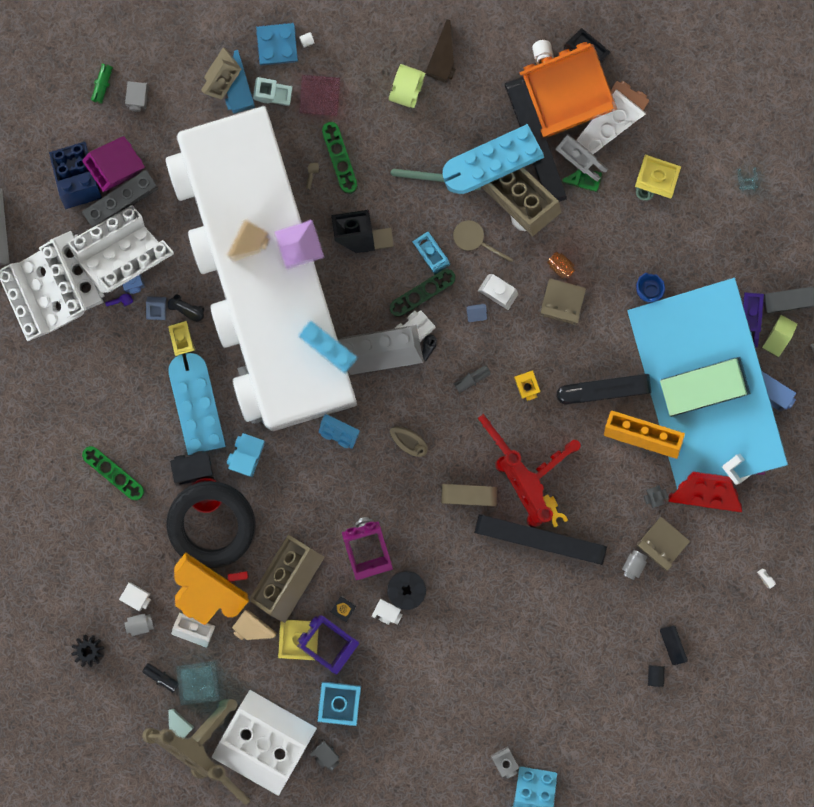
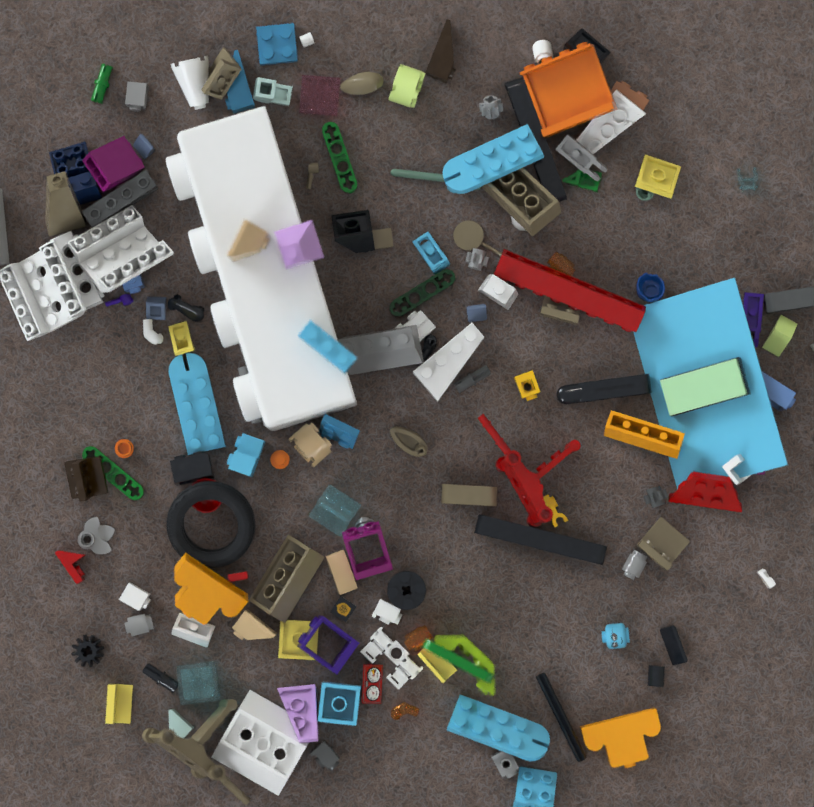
(62, 206): none -> dark tan slope
(68, 560): none -> red slope
(86, 478): none -> dark brown bracket
(99, 536): none -> light grey plate
(119, 703): none -> light yellow panel
(124, 448): none -> orange plate
(143, 146): none -> sand blue slope
(150, 334): none -> white arm
(191, 77): none -> white cone
(280, 459): none -> orange plate
(302, 711): none -> lavender wing
(310, 444): none -> tan brick
(334, 510): none -> clear light blue bracket
(341, 572): none -> tan slope
(362, 83): none -> dark tan arm
(372, 683): none -> slope
(383, 642): none -> white piece
(402, 709): none -> clear orange arm
(417, 637): none -> clear orange brick
(439, 666): none -> light yellow panel
(443, 366): none -> white wedge
(451, 642): none -> lime slope
(458, 661): none -> green beam
(477, 259): none -> light grey gear
(491, 107): none -> light grey gear
(499, 729): none -> medium azure plate
(561, 717): none -> black axle
(570, 290): none -> red brick
(615, 636): none -> medium azure head
(623, 736): none -> light orange brick

